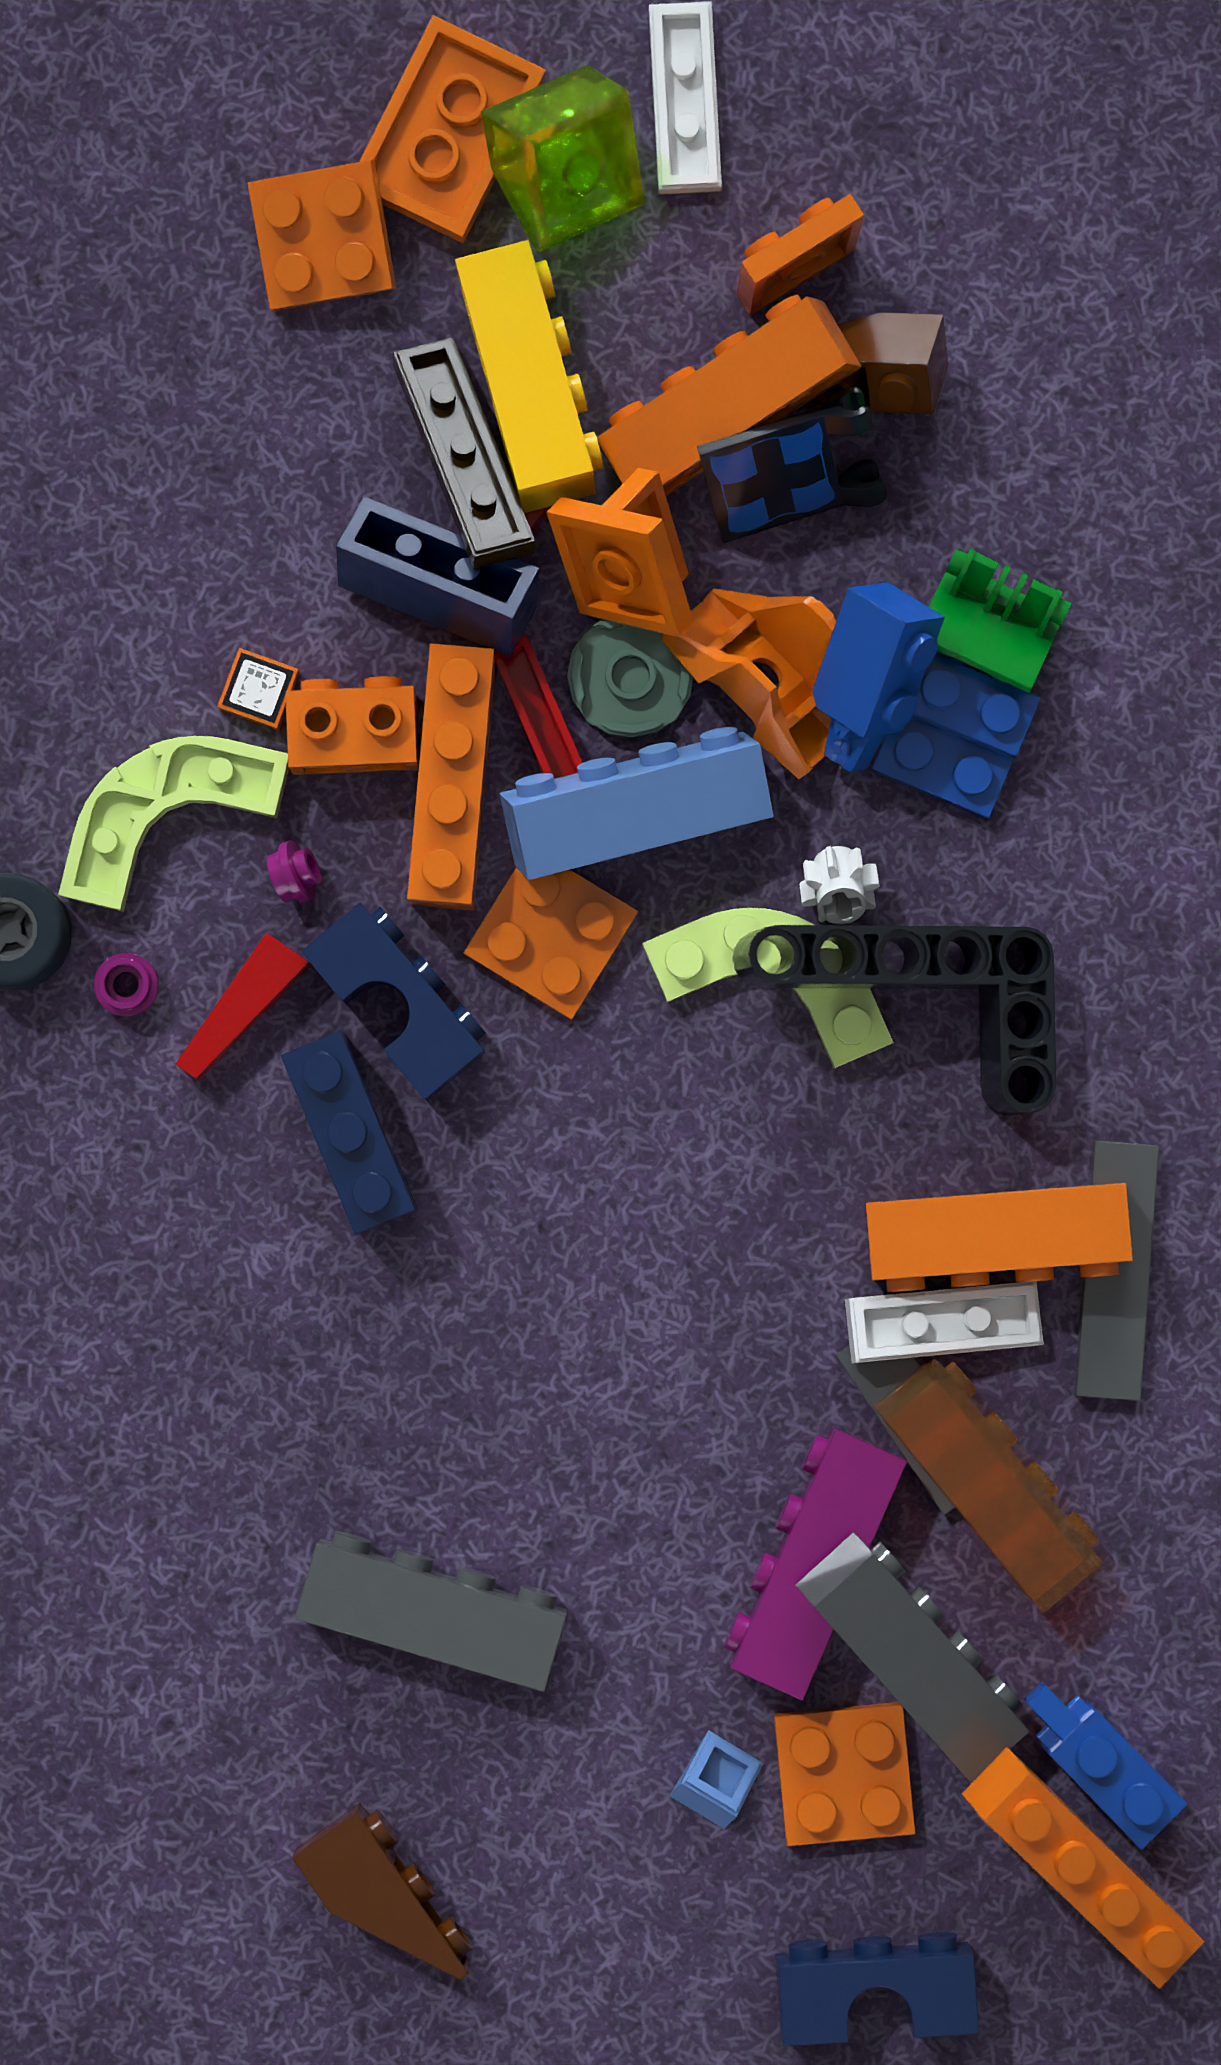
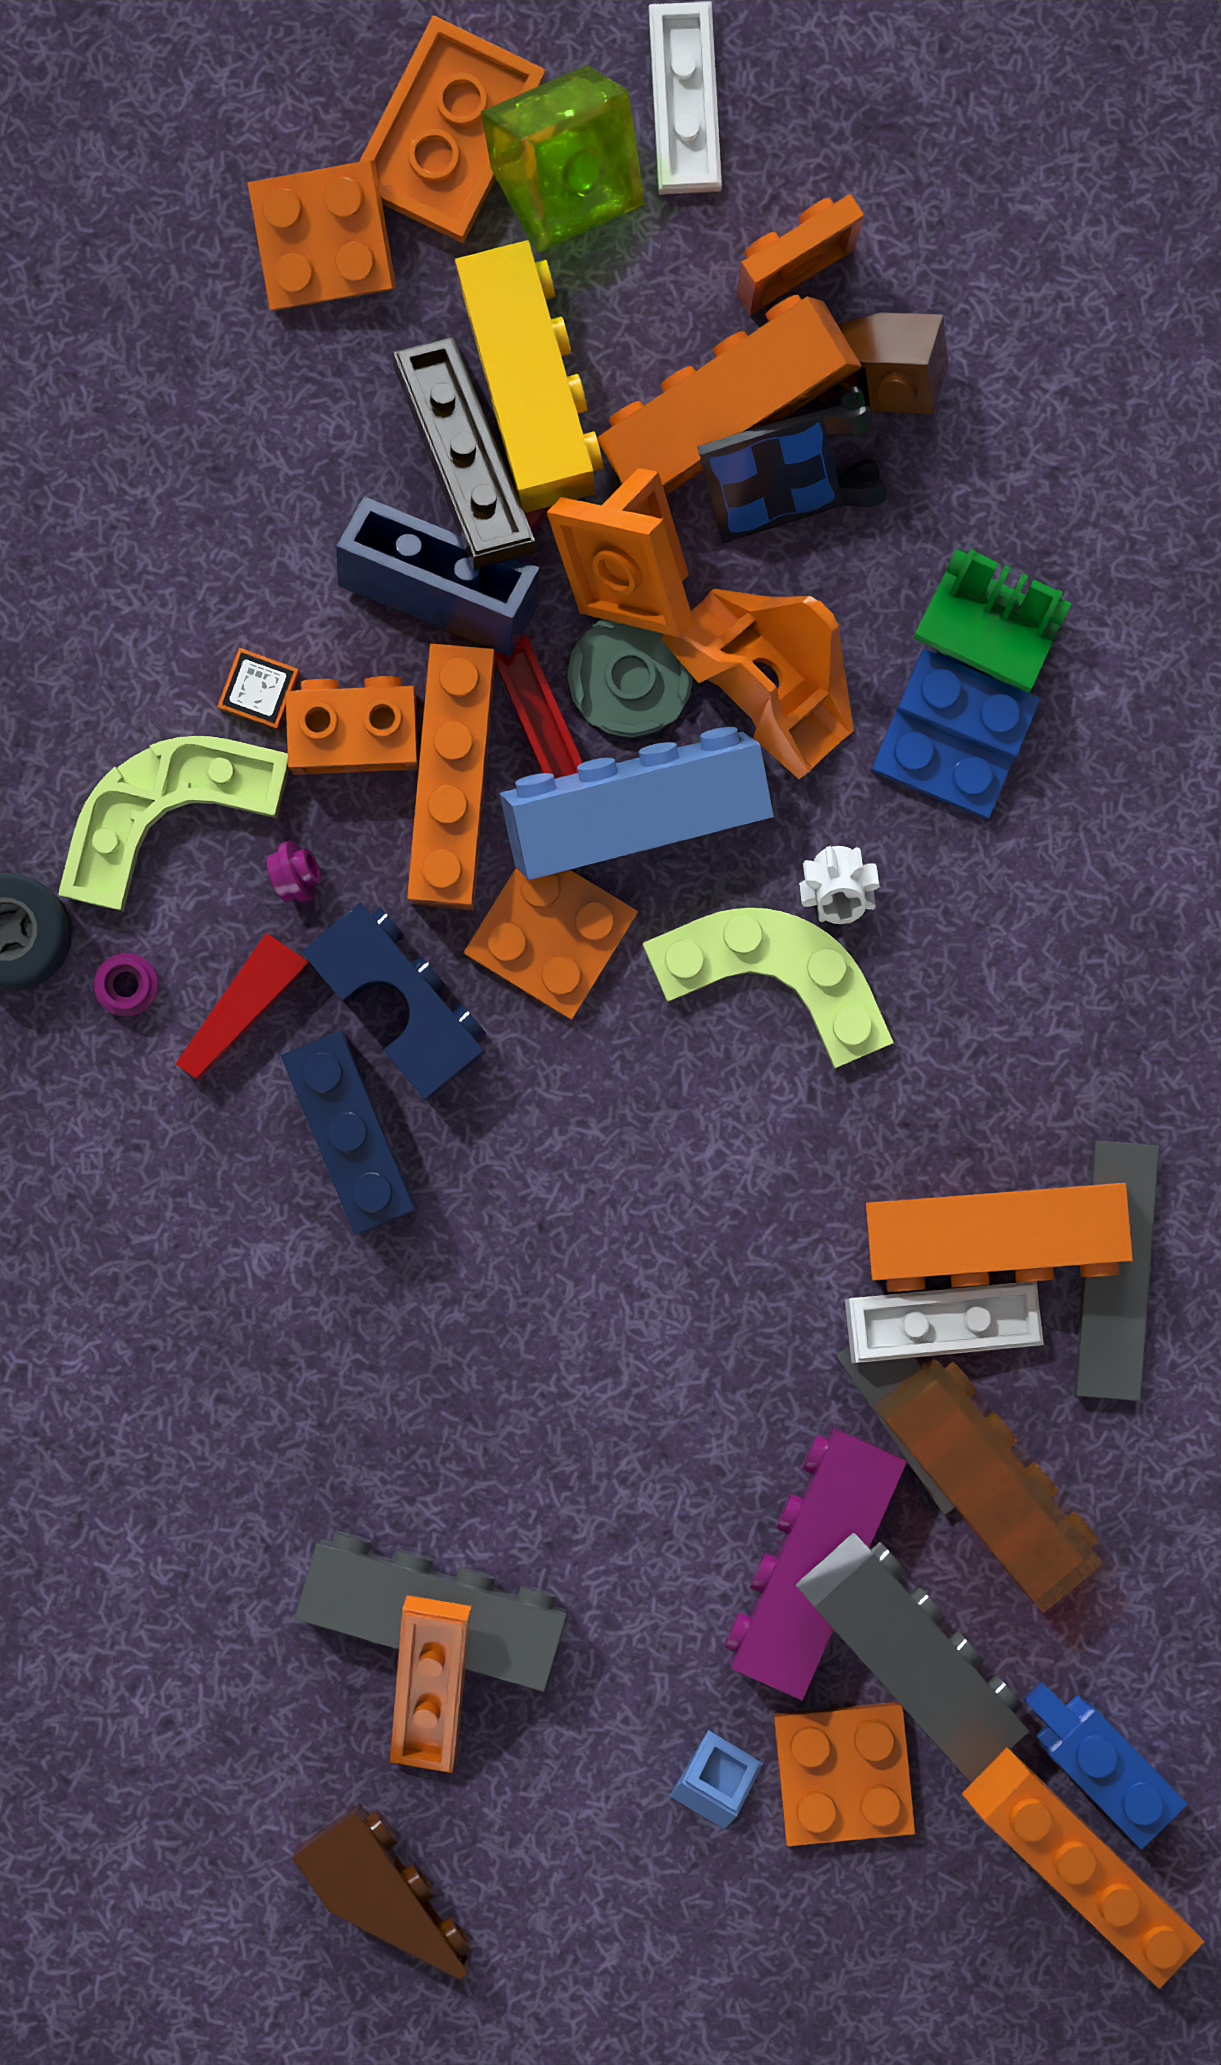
(430, 1683): none -> orange tile
(822, 1983): dark blue arch -> none
(873, 669): blue hinge -> none
(926, 969): black beam -> none

